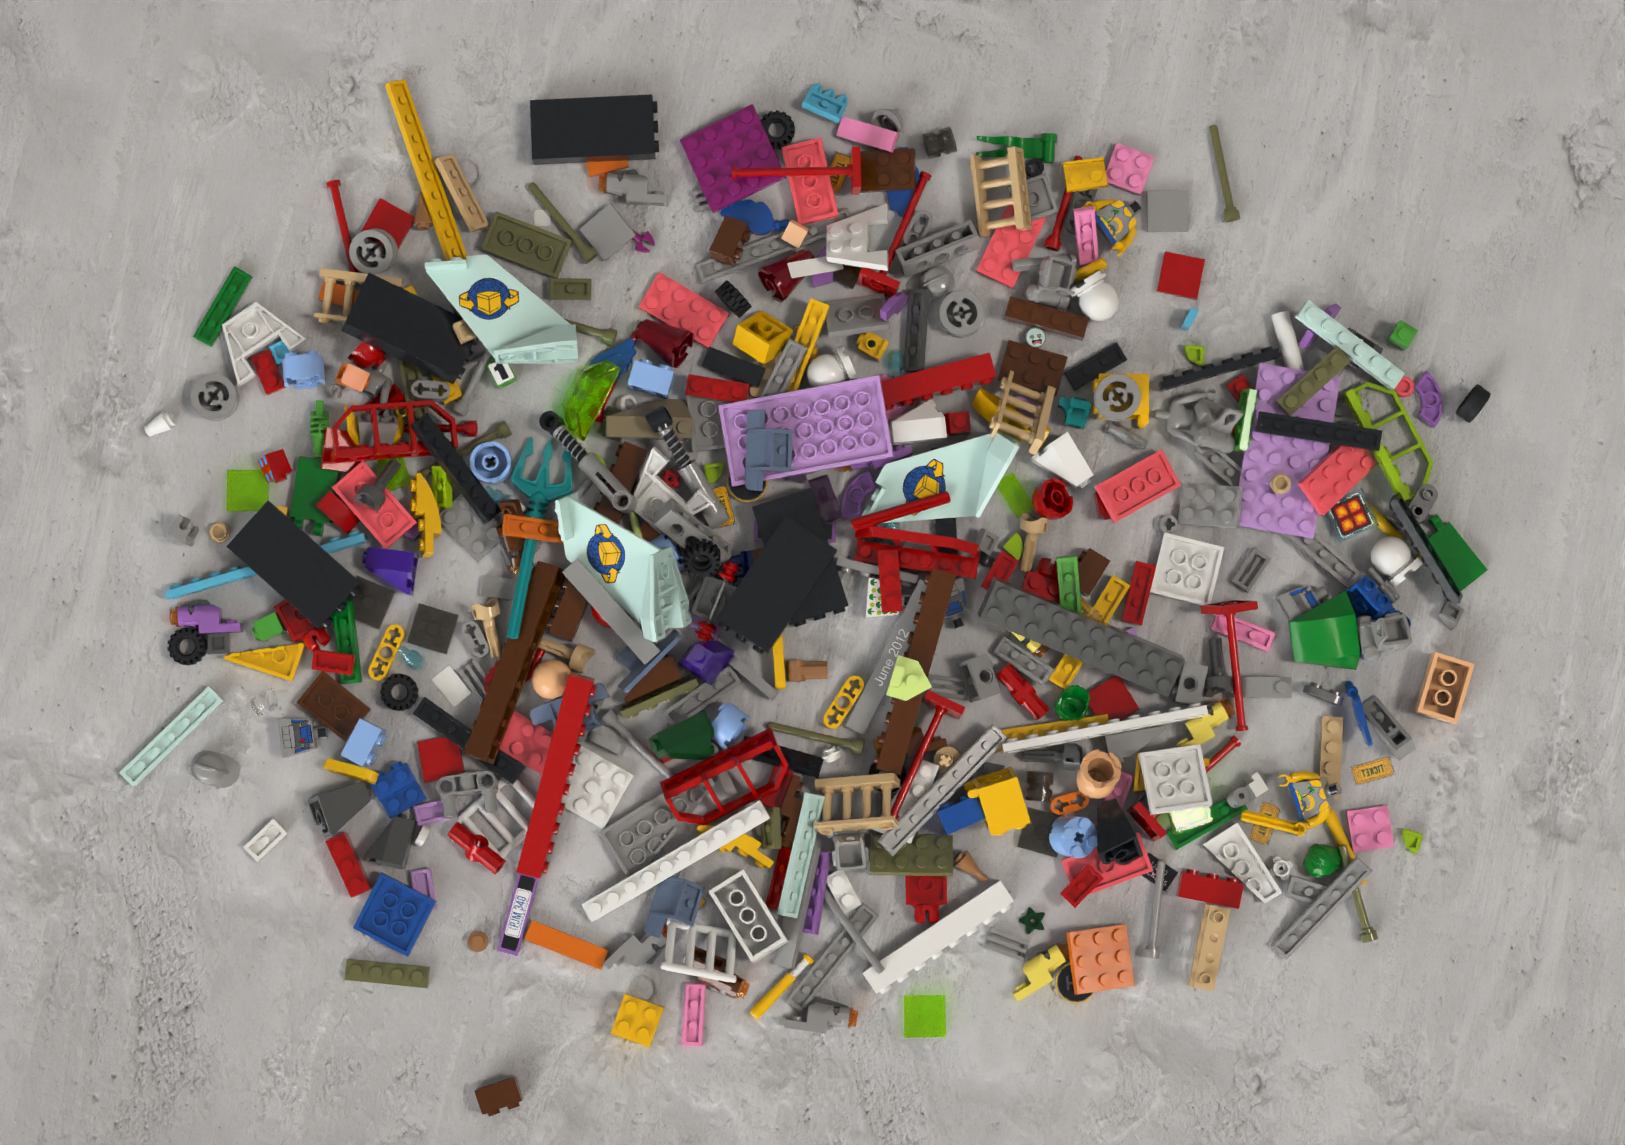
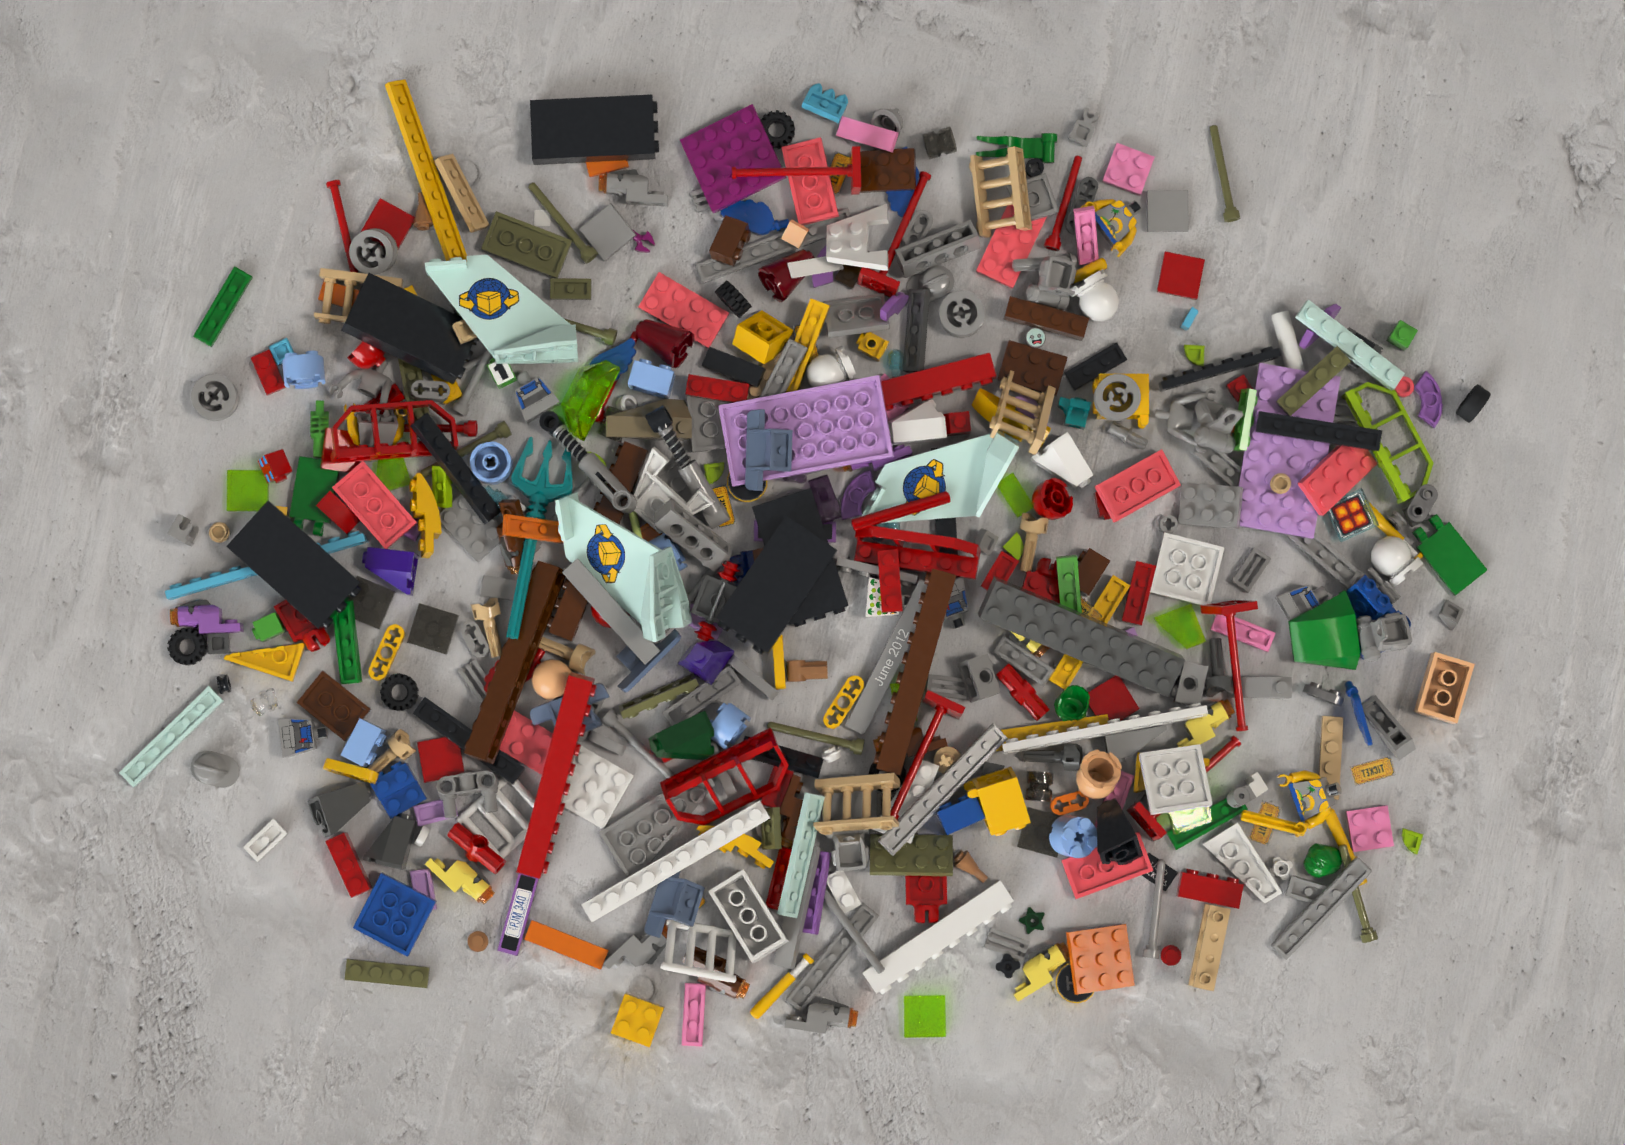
(161, 423): white cone -> none
(224, 684): none -> black bush
(252, 331): white wing -> none
(333, 662): red plate -> none
(352, 377): orange brick -> none
(372, 494): dark grey piece -> none
(399, 746): none -> tan piece
(412, 658): clear light blue cylinder -> none
(451, 686): white sticker -> none
(464, 876): none -> light yellow plate
(499, 1095): reddish brown brick -> none
(534, 397): none -> light grey torso
(660, 675): reddish brown slope -> none
(674, 475): red plate -> none
(701, 568): black tyre -> none
(907, 679): yellowish green plate -> none
(986, 560): black axle -> none
(1007, 959): none -> black plate
(1081, 885): red plate -> none
(1083, 129): none -> light grey plate
(1085, 174): yellow plate -> none
(1170, 955): none -> red plate
(1182, 626): none -> clear neon green wing
(1429, 555): black plate -> none

